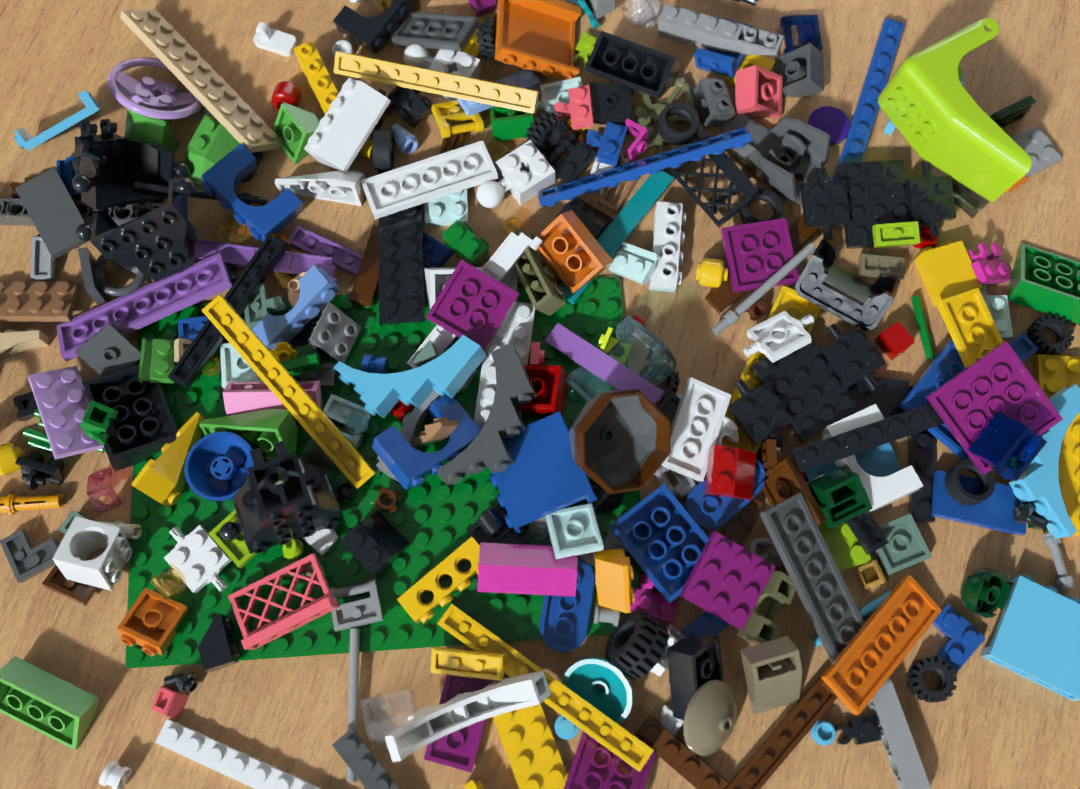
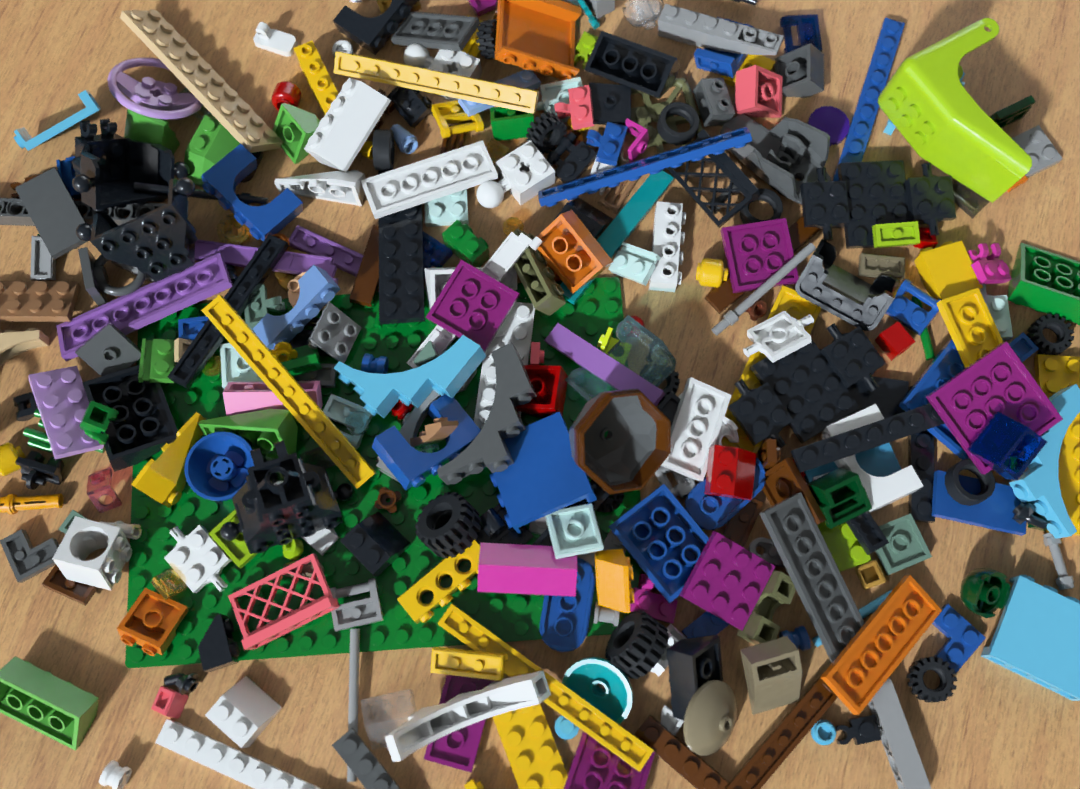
(243, 712): none -> white slope
(431, 448): none -> clear light blue tile
(448, 525): none -> black tyre
(799, 637): none -> blue wheel
(908, 312): none -> blue plate

